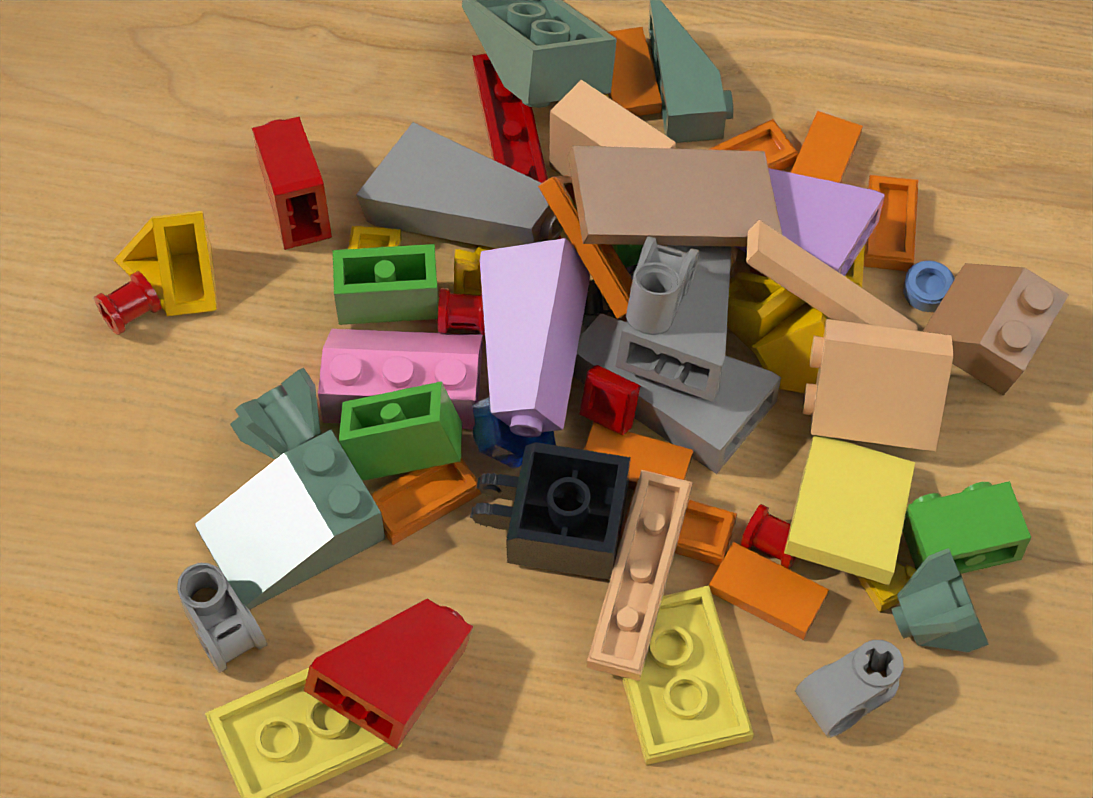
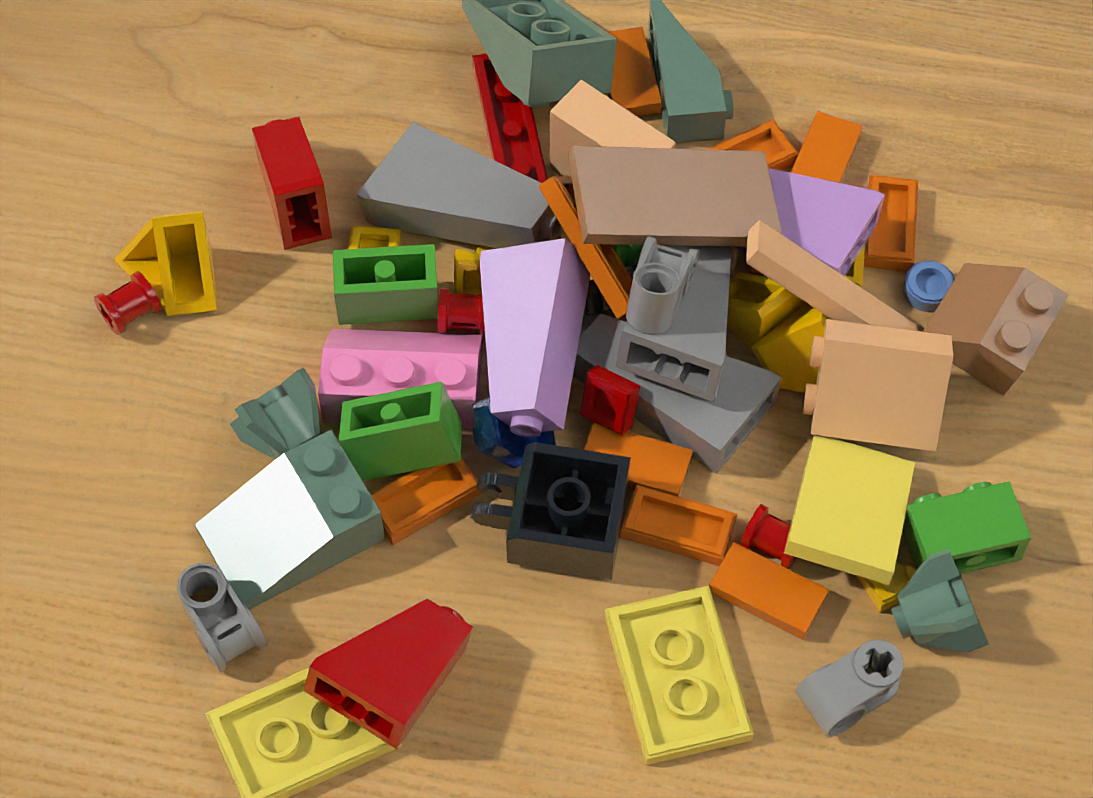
(639, 575): light nougat tile -> none

